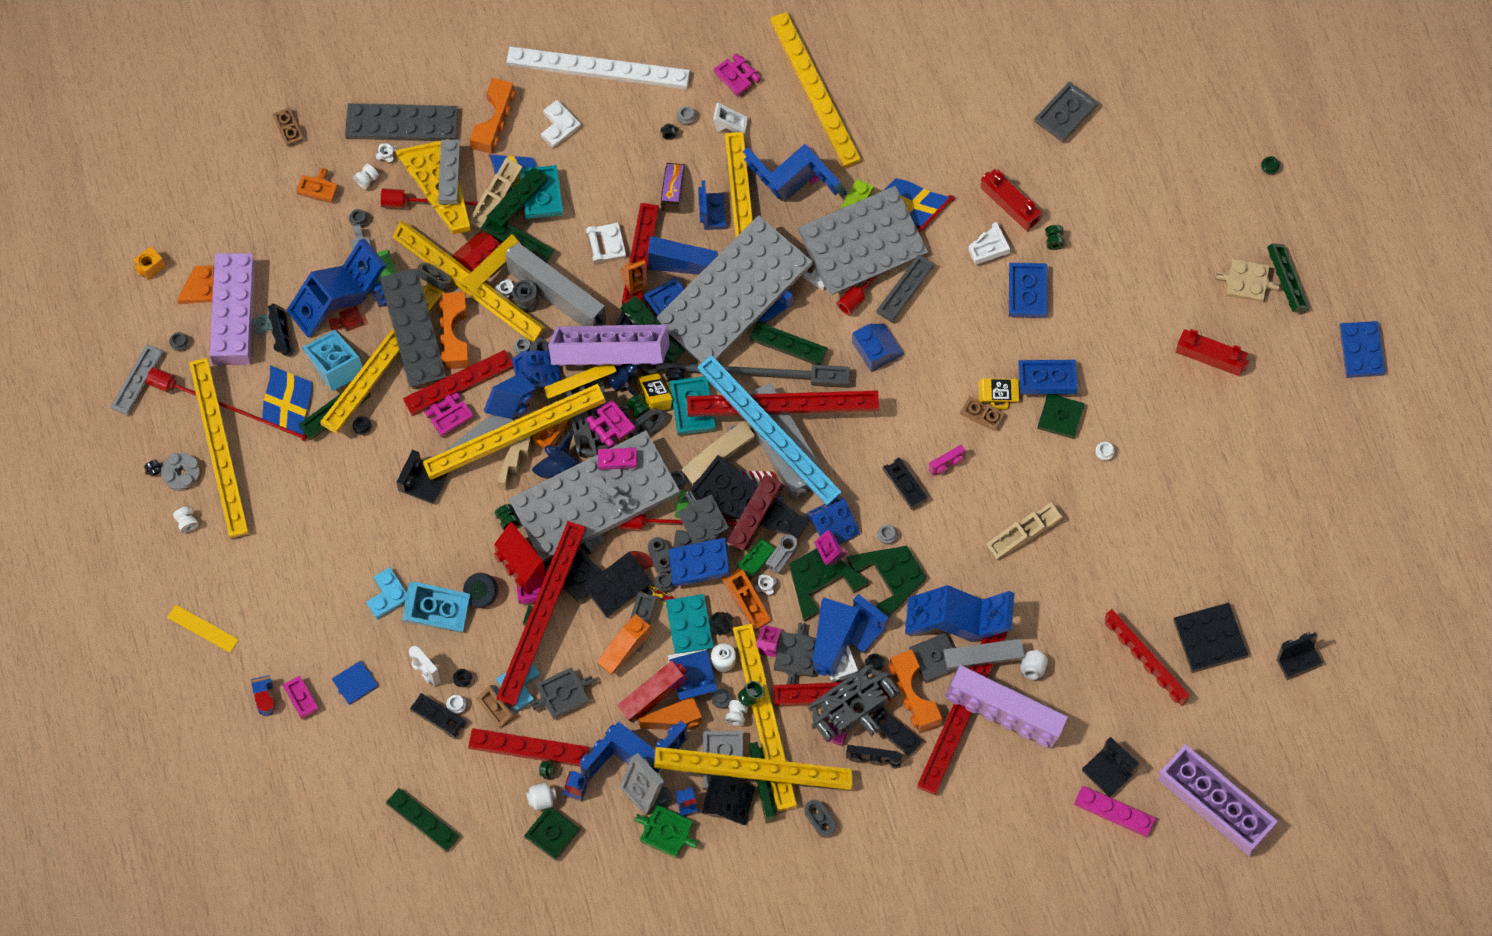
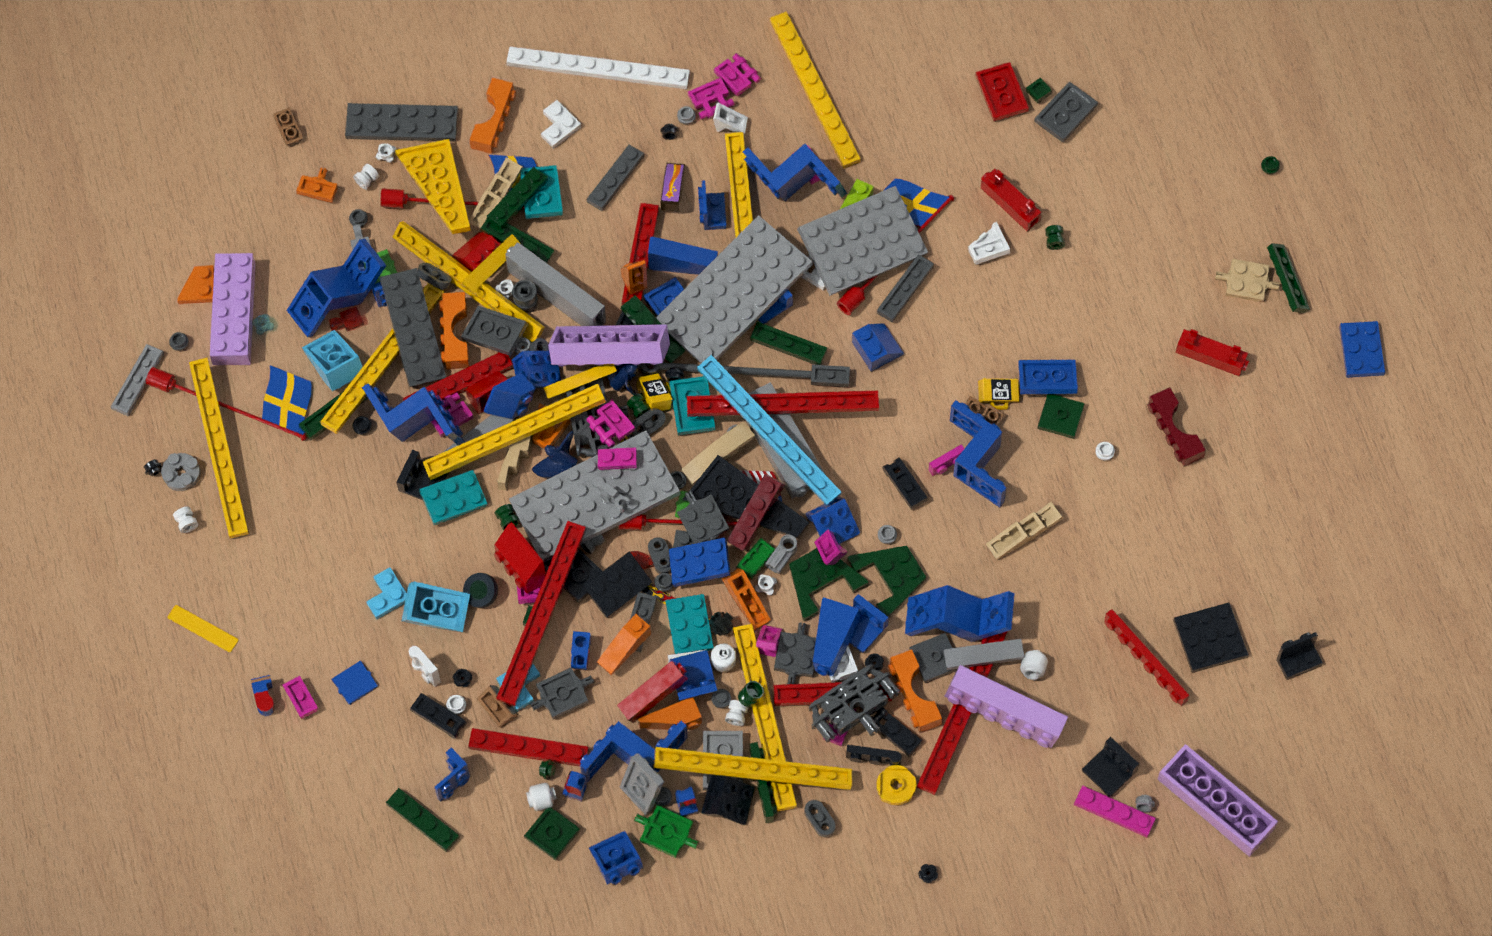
(148, 256): light orange brick -> none
(280, 331): black plate -> none
(414, 413): none -> blue bracket
(449, 172): light grey plate -> none
(453, 497): none -> teal plate
(458, 777): none -> blue bracket
(480, 391): none -> red slope
(494, 330): none -> dark grey plate
(580, 650): none -> blue leg
(612, 242): white plate -> none
(615, 177): none -> dark grey plate
(616, 858): none -> blue plate
(707, 94): none -> dark pink plate
(902, 794): none -> yellow plate
(923, 873): none -> black plate
(977, 453): none -> blue bracket
(1001, 91): none -> red plate
(1027, 289): blue plate -> none
(1038, 90): none -> dark green plate
(1144, 803): none -> light grey plate
(1186, 446): none -> dark red arch

